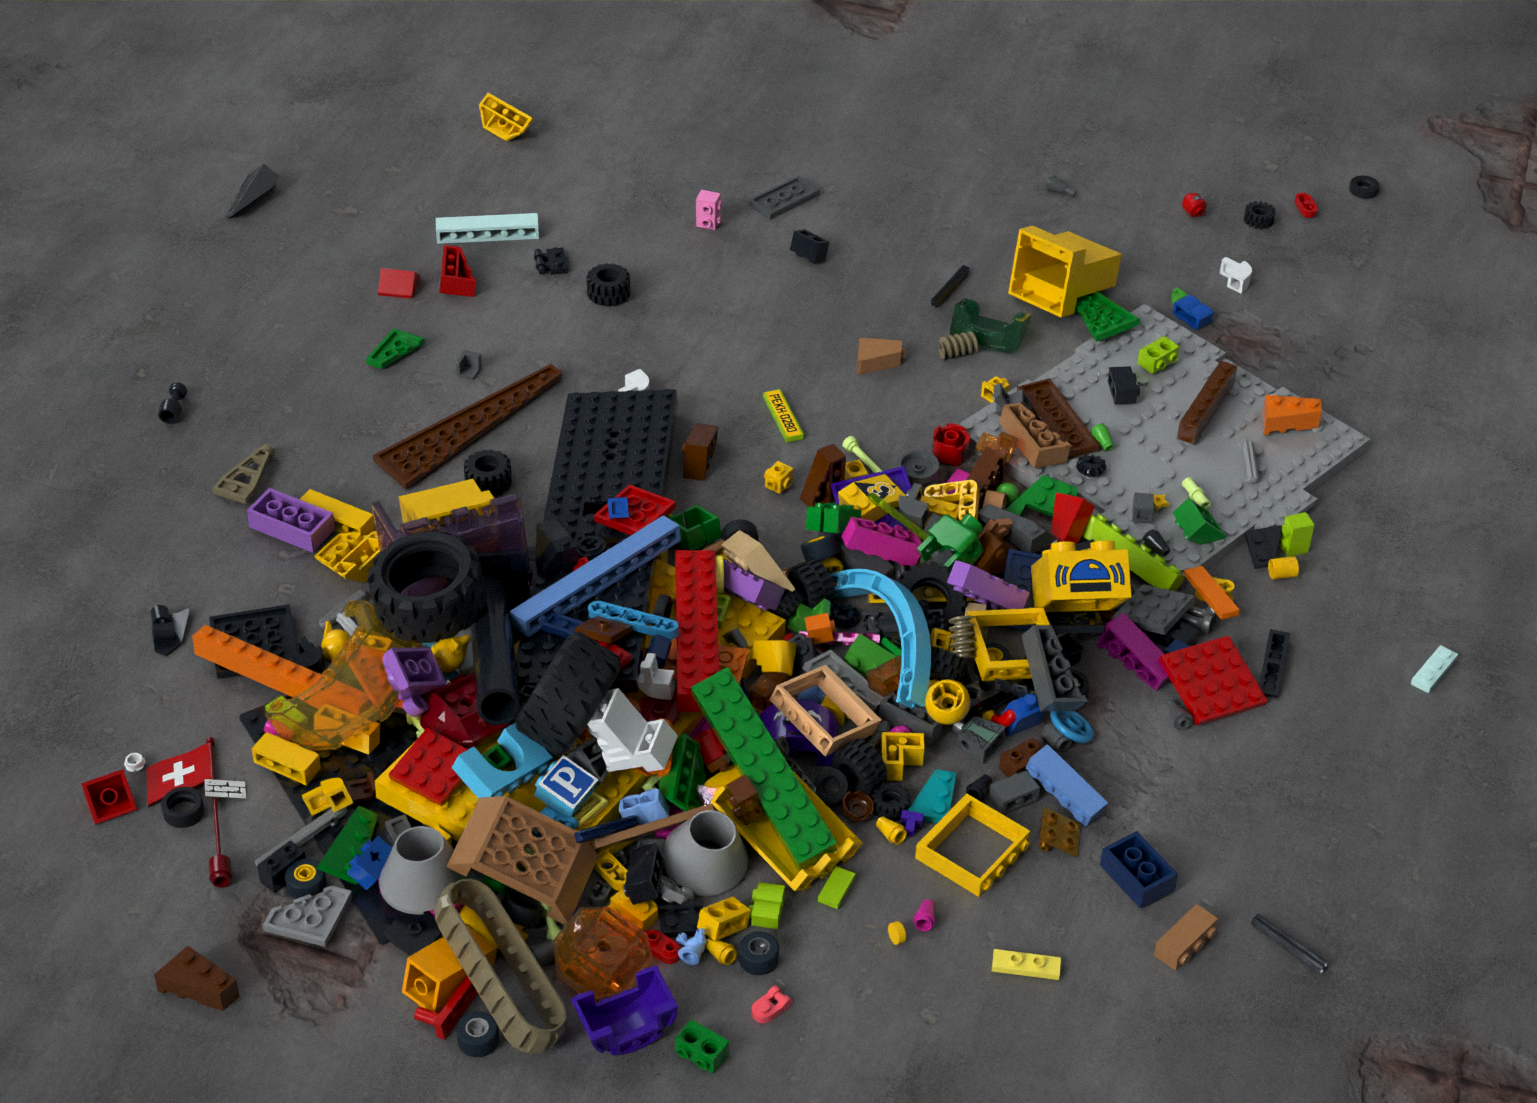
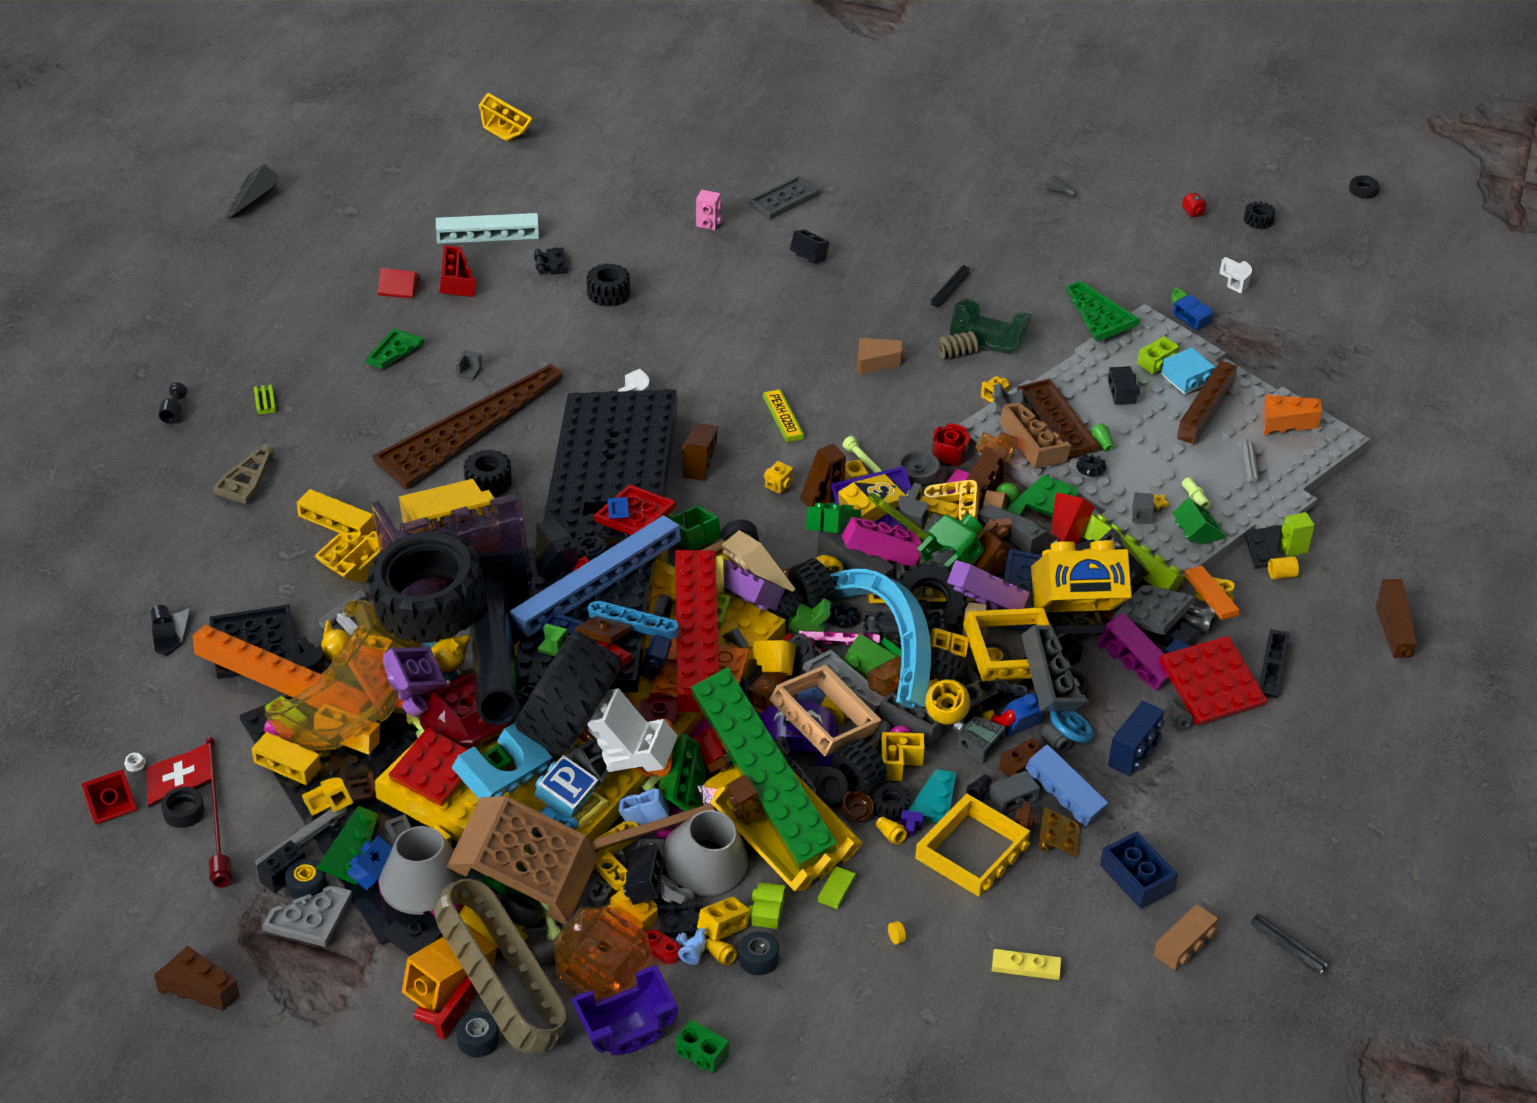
(225, 788): white sticker -> none
(263, 391): none -> lime tile
(291, 520): medium lavender brick -> none
(554, 639): none -> bright green panel
(606, 829): dark blue axle -> none
(655, 681): white brick -> none
(764, 1010): coral plate -> none
(820, 547): black wheel -> none
(820, 628): orange brick -> none
(925, 916): dark pink cone -> none
(961, 636): dark tan piece -> none
(1026, 816): none -> reddish brown plate
(1059, 268): yellow piece -> none
(1136, 567): none -> black slope
(1136, 738): none -> dark blue brick
(1155, 541): black cone -> none
(1187, 370): none -> medium azure piece
(1306, 205): red plate -> none
(1396, 618): none -> reddish brown slope
(1434, 669): light aqua plate -> none

